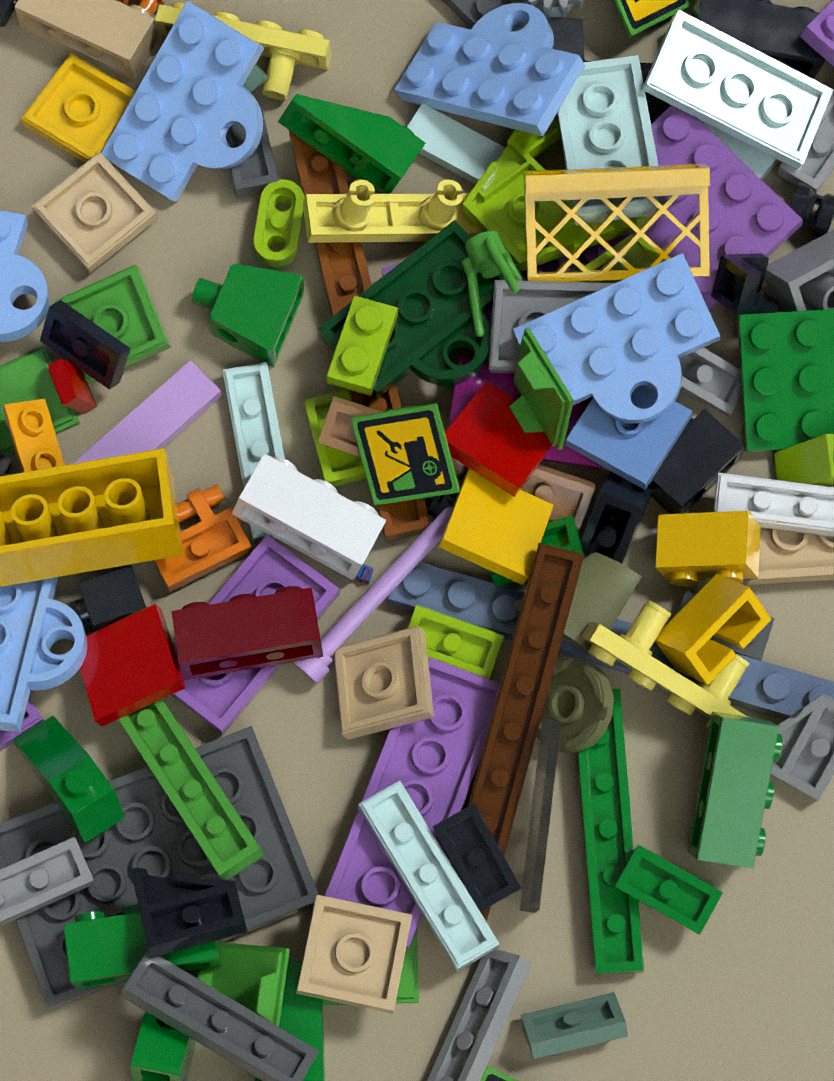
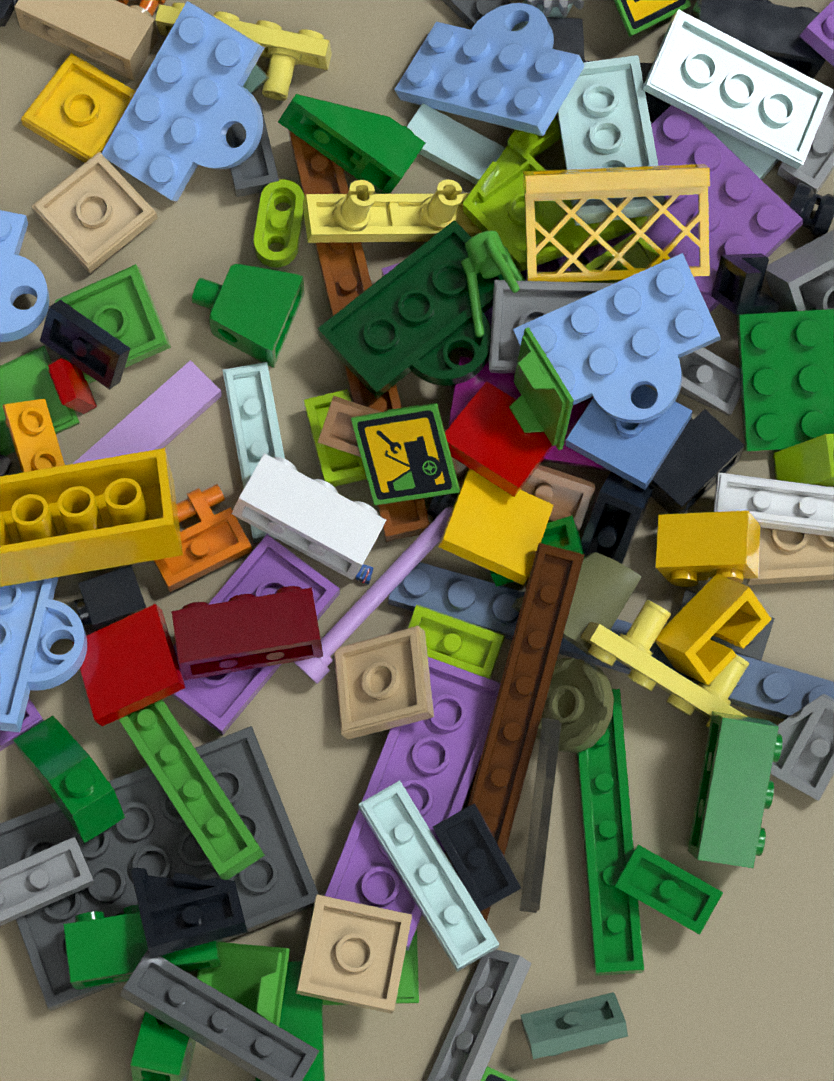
(362, 345): lime plate -> none

